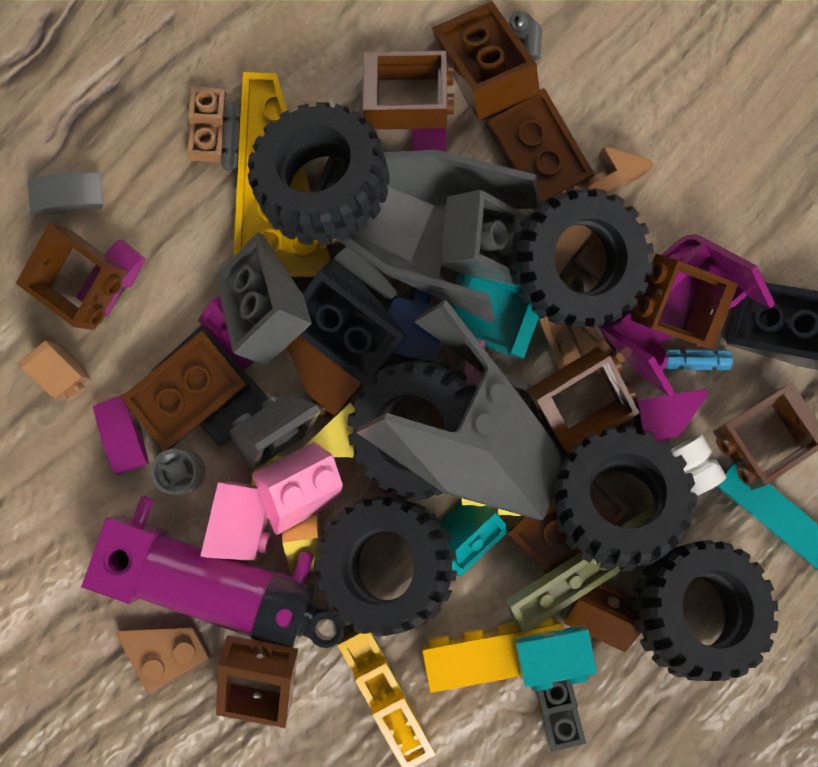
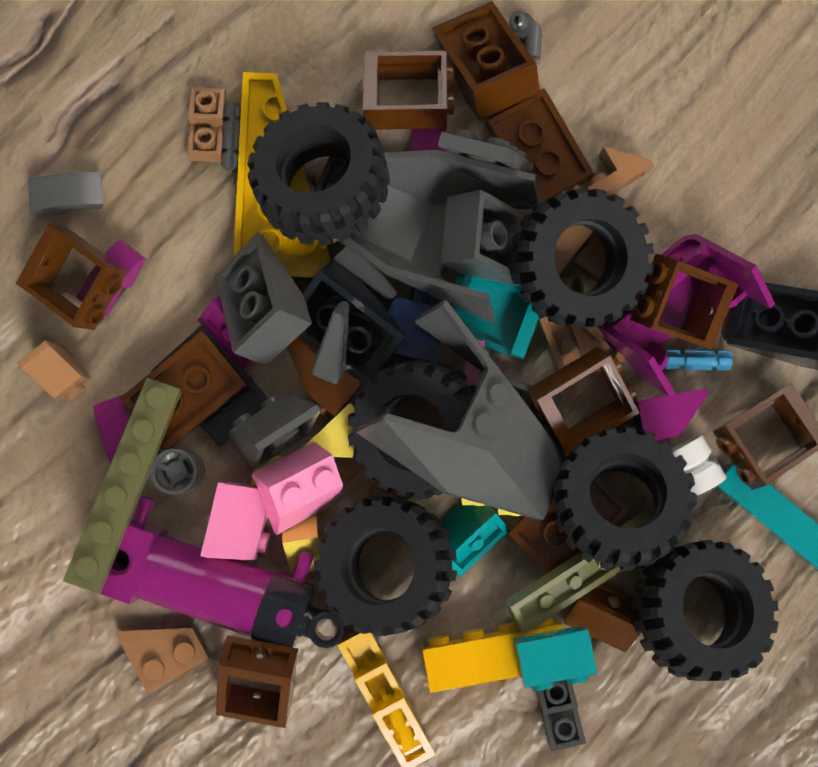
(122, 486): none -> olive plate
(332, 353): none -> dark grey slope
(493, 151): none -> dark grey plate

